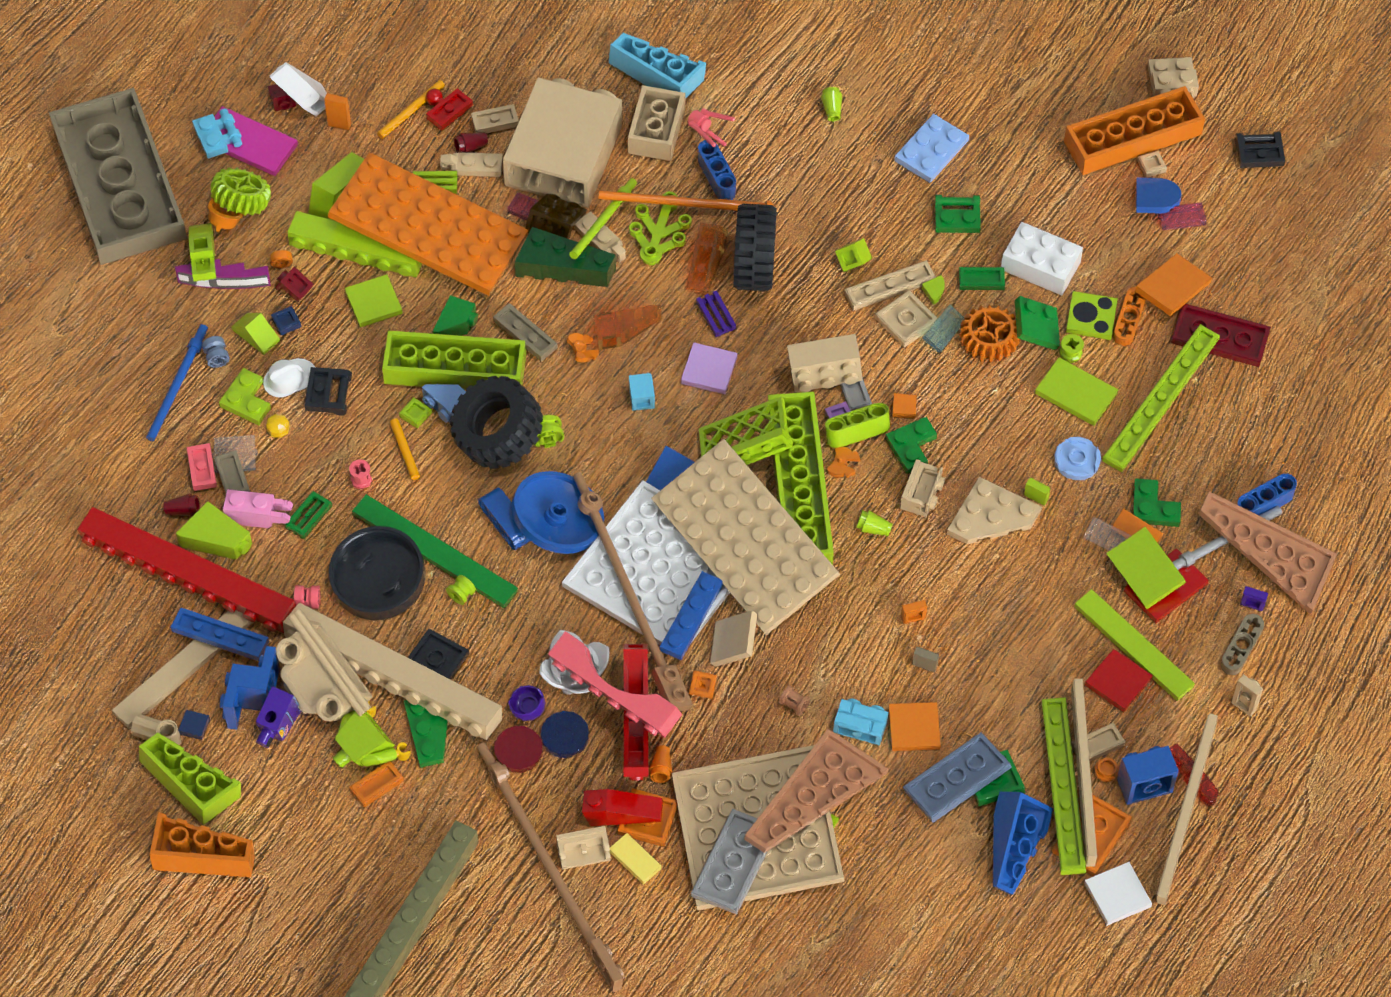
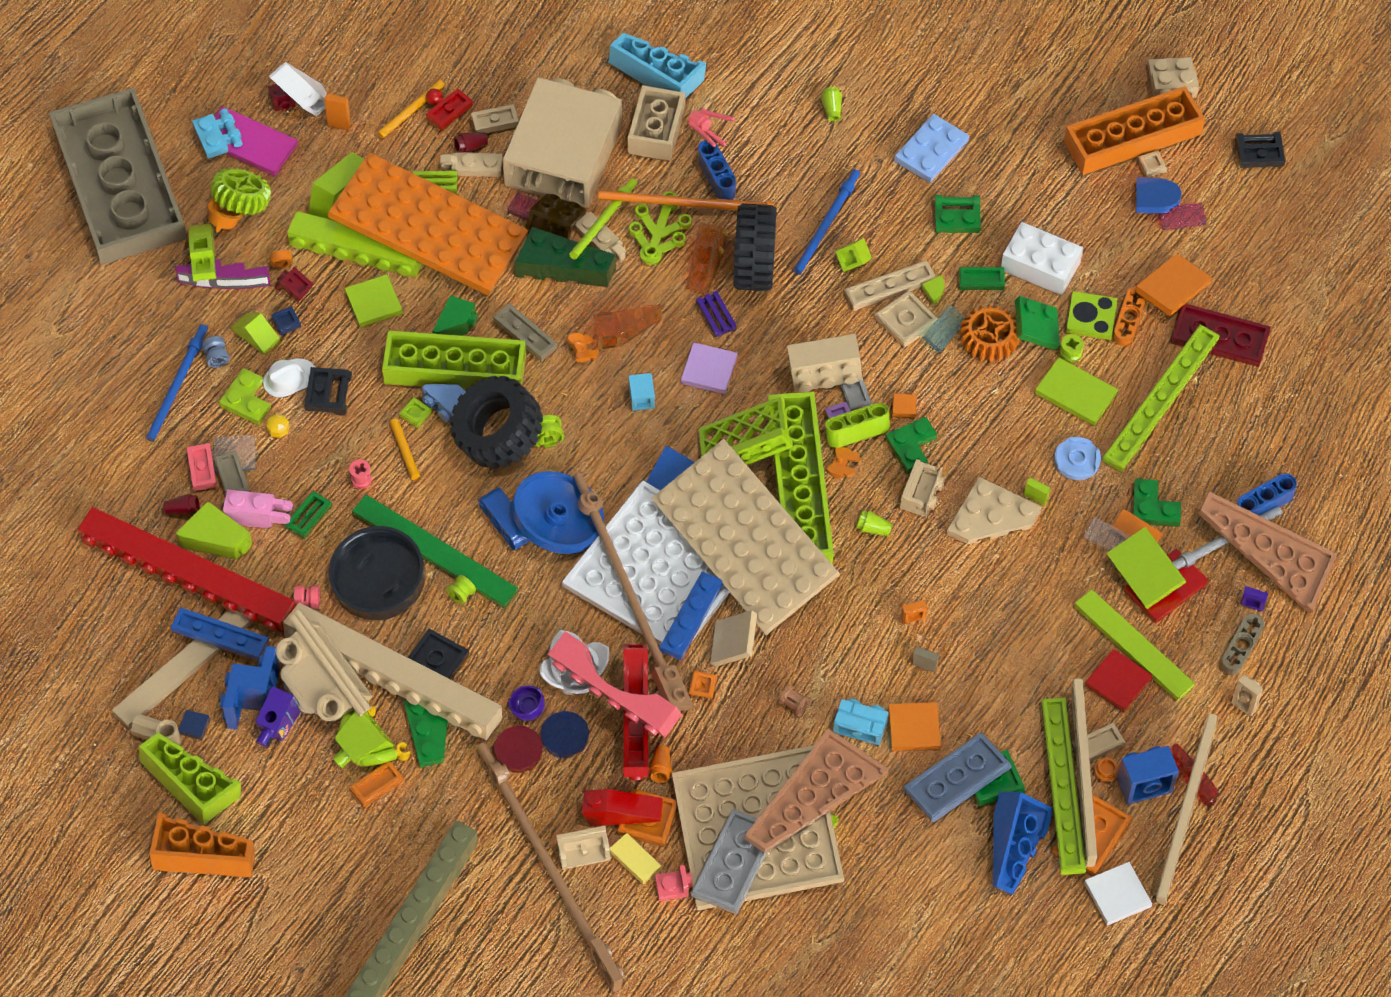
(673, 884): none -> coral bracket
(845, 190): none -> blue bar

